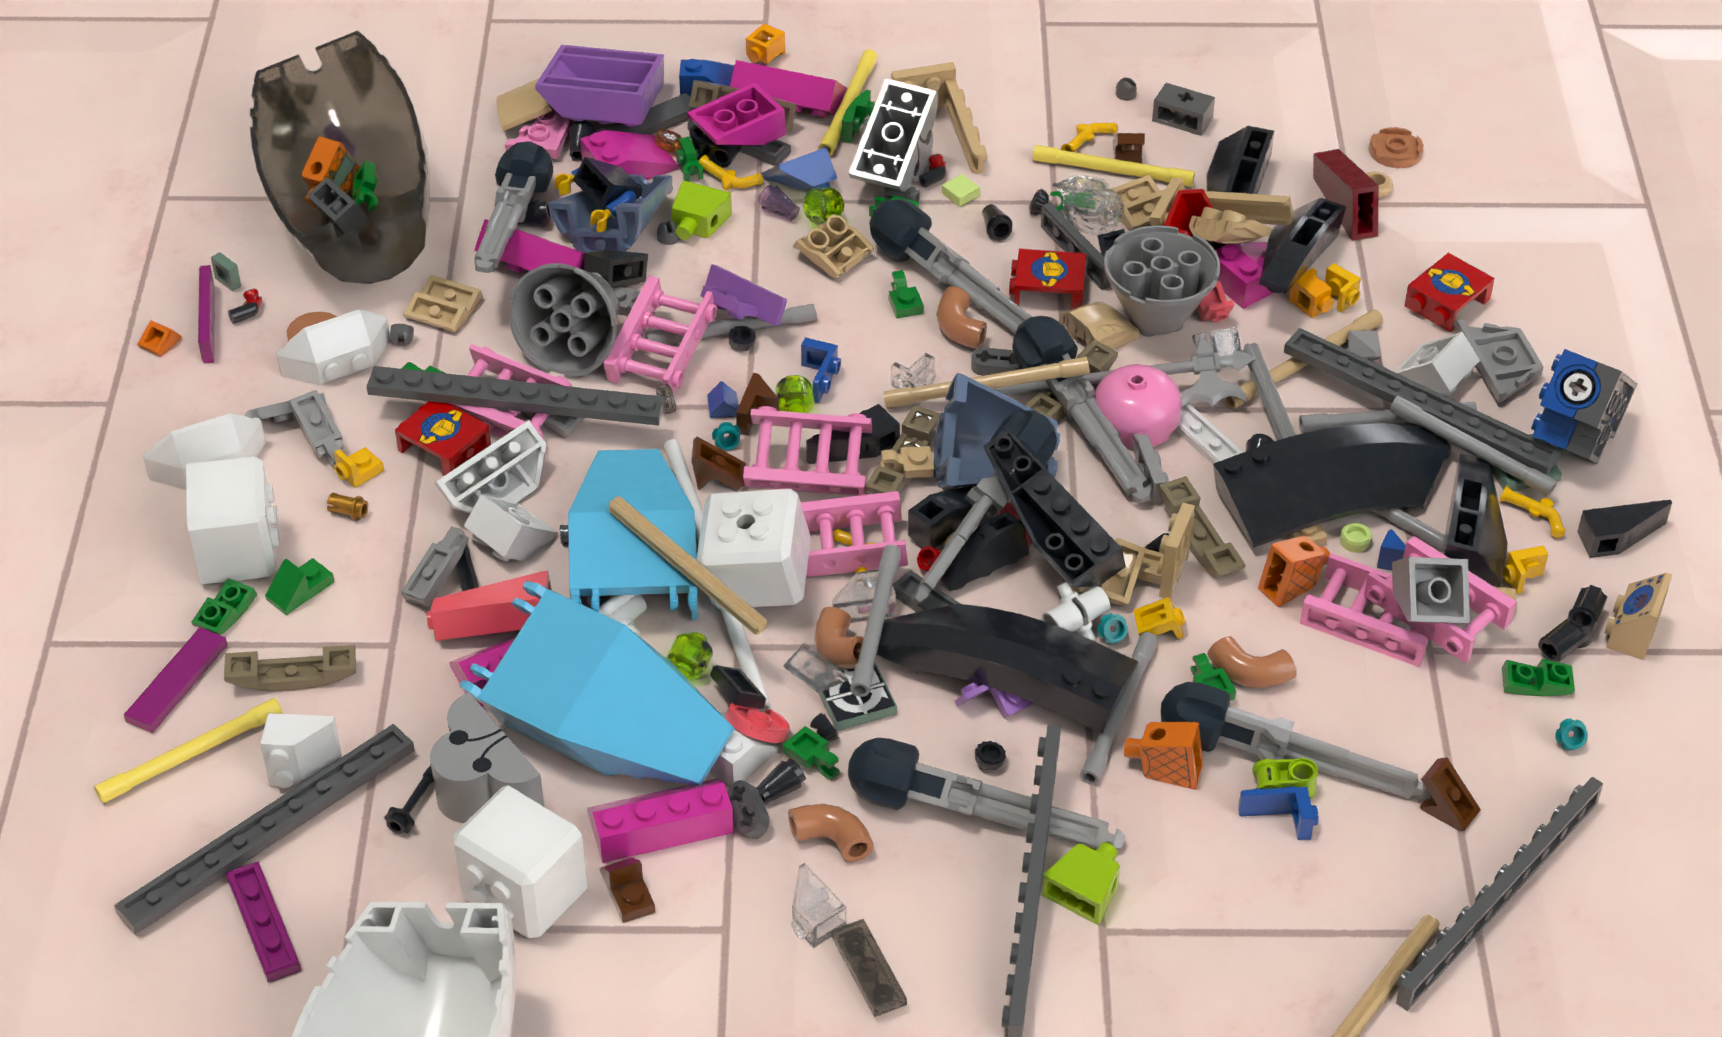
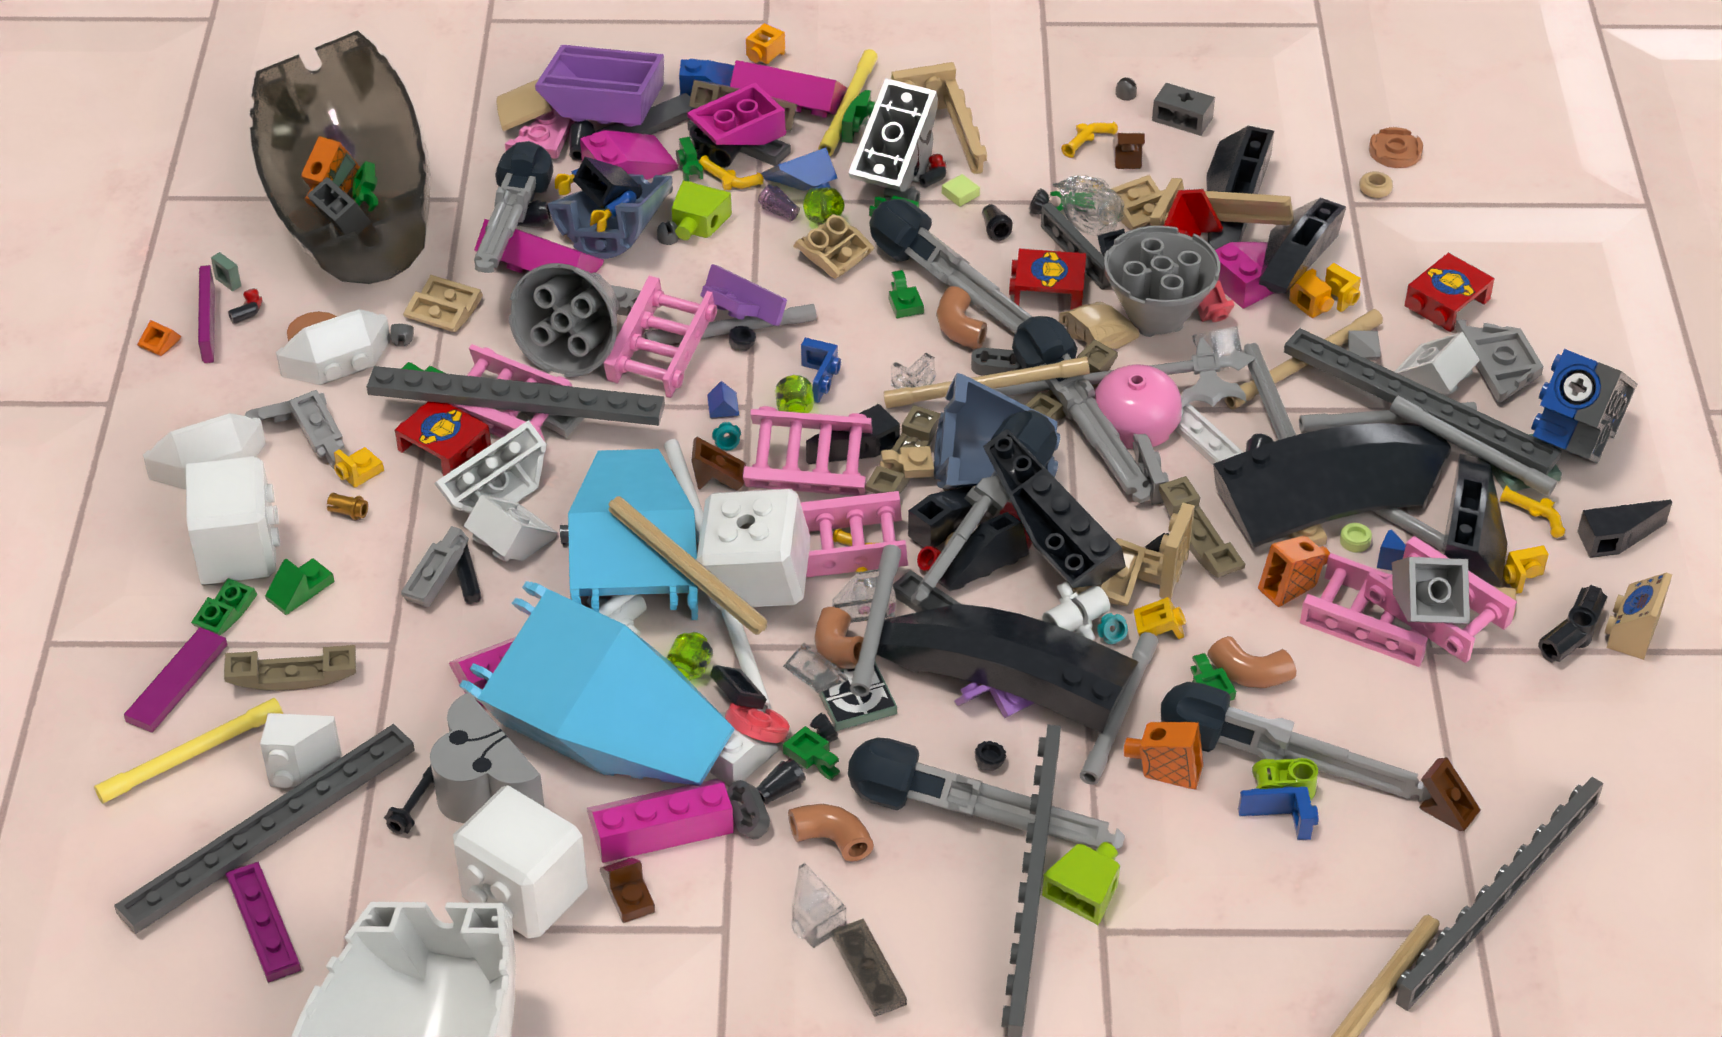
(483, 608): coral slope -> none
(617, 267): pearl dark grey slope -> none
(666, 391): clear smoke tile -> none
(667, 140): clear orange tile -> none
(755, 396): reddish brown slope -> none
(1057, 156): light yellow piece -> none
(1227, 227): tan slope -> none
(1349, 186): dark red slope -> none
(1546, 679): green slope -> none
(1577, 740): teal plate -> none

